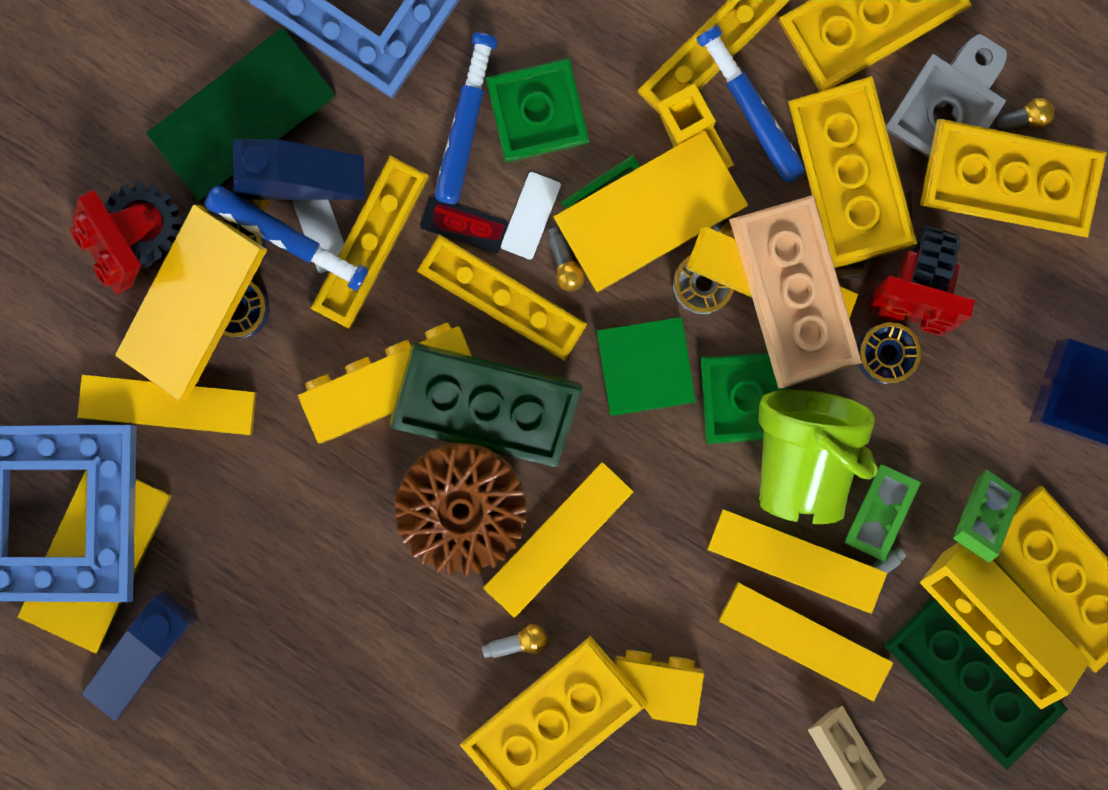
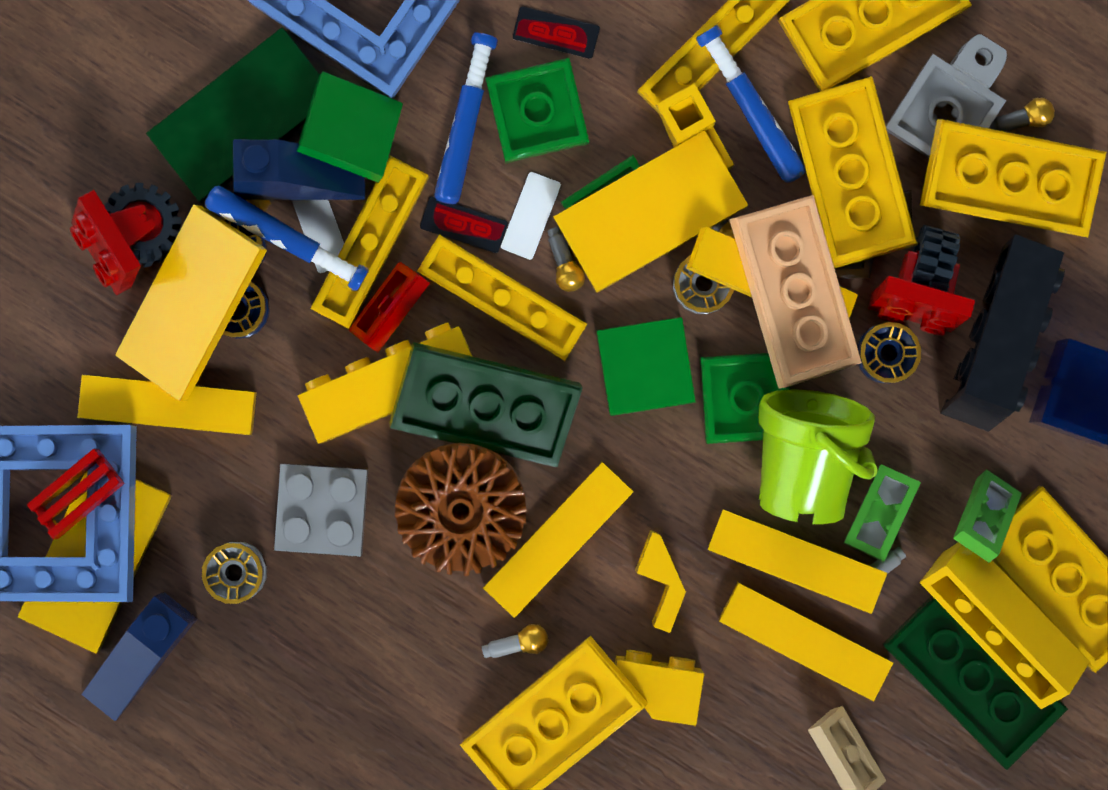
(47, 516): none -> red tile
(216, 574): none -> wheel
(321, 510): none -> light grey plate
(350, 127): none -> green tile
(388, 306): none -> red tile
(556, 32): none -> sticker
(657, 565): none -> yellow slope
(1006, 334): none -> black wedge

